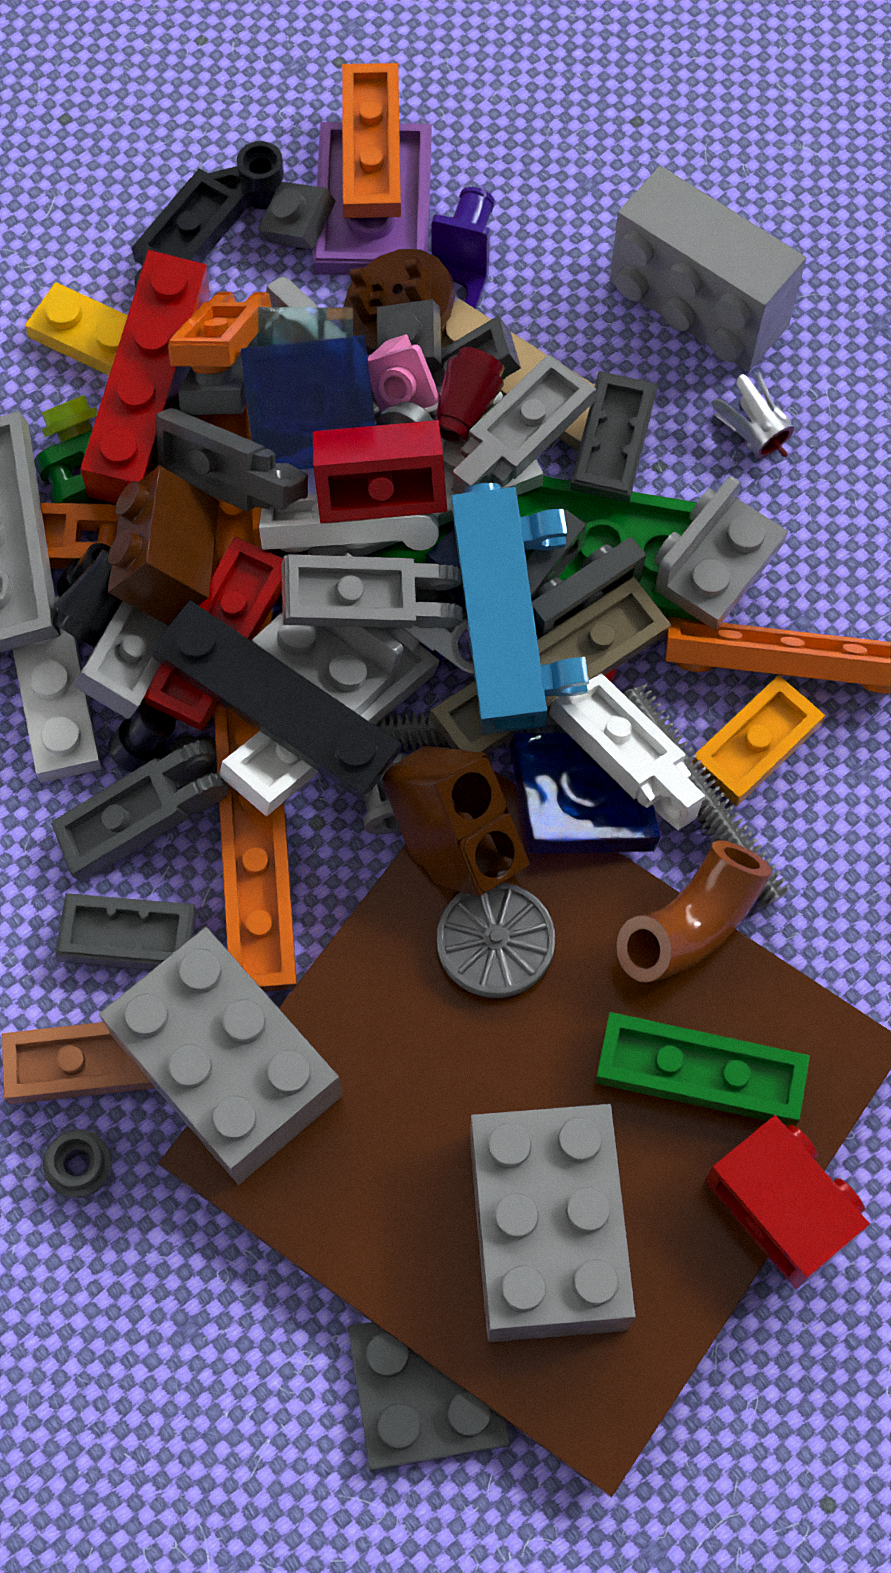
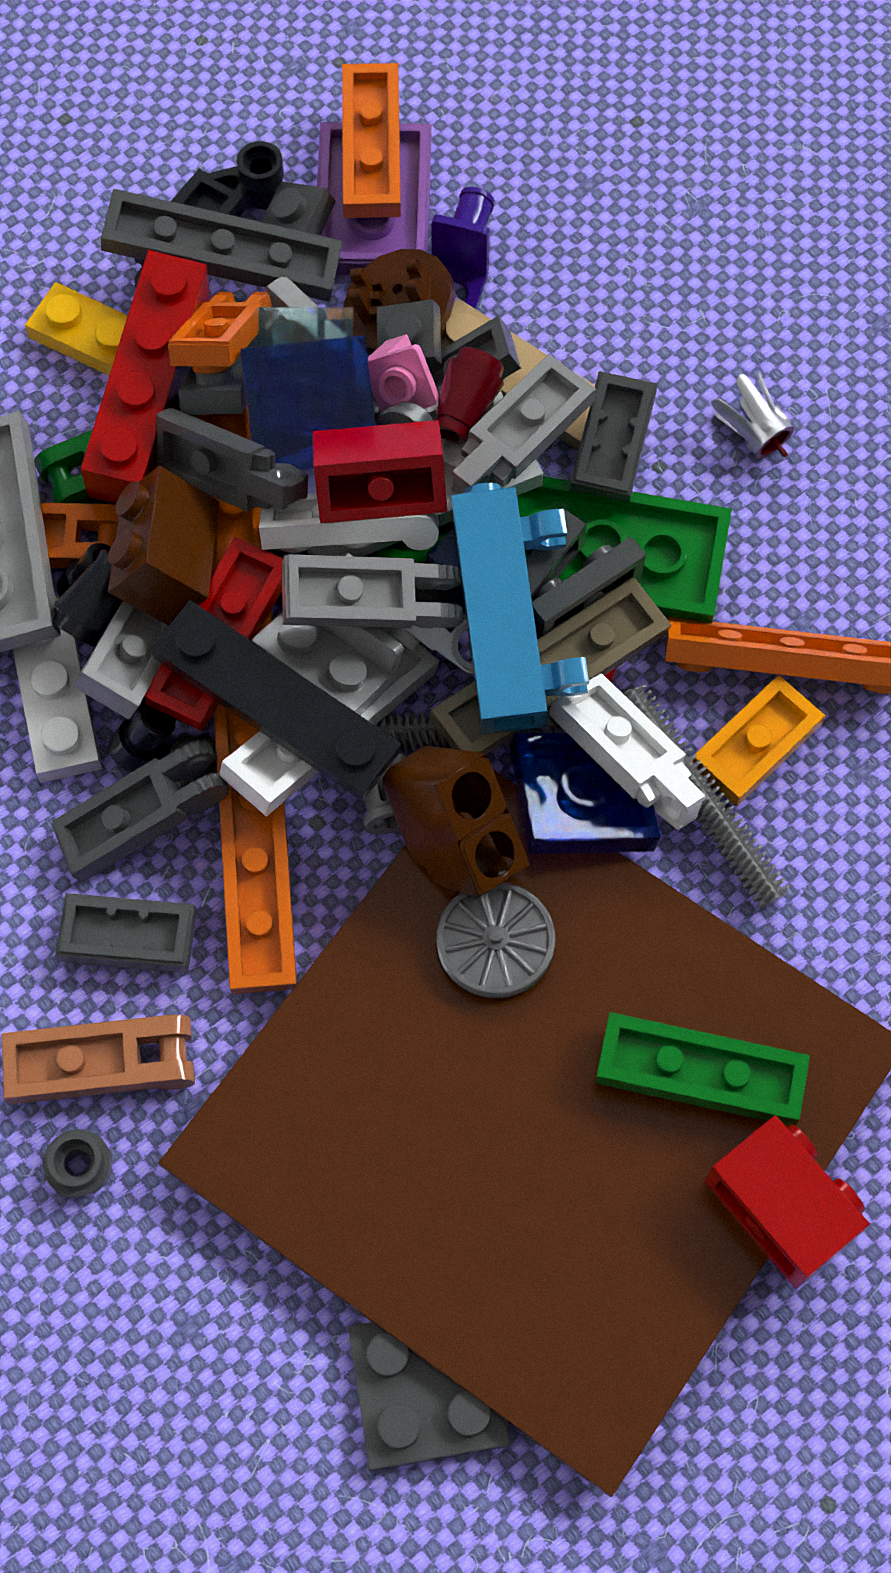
(69, 418): lime plate -> none
(222, 1055): light grey brick -> none
(227, 243): none -> dark grey plate
(550, 1223): light grey brick -> none
(697, 918): dark orange cylinder -> none
(705, 268): brick -> none
(717, 555): light grey bracket -> none

